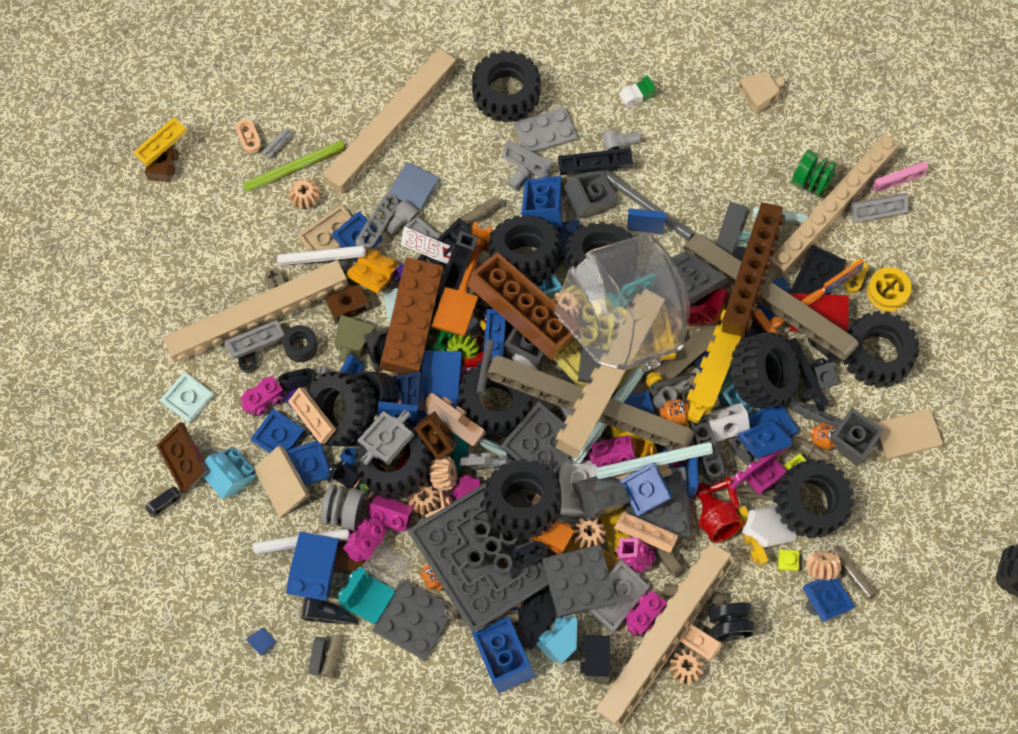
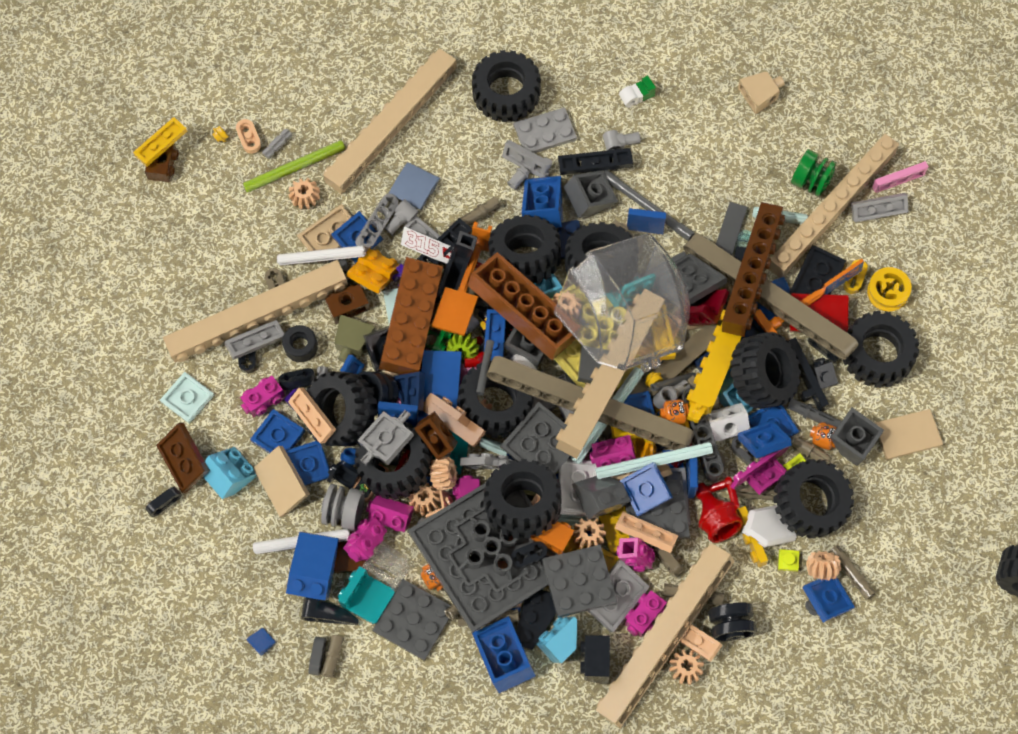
(219, 134): none -> yellow plate

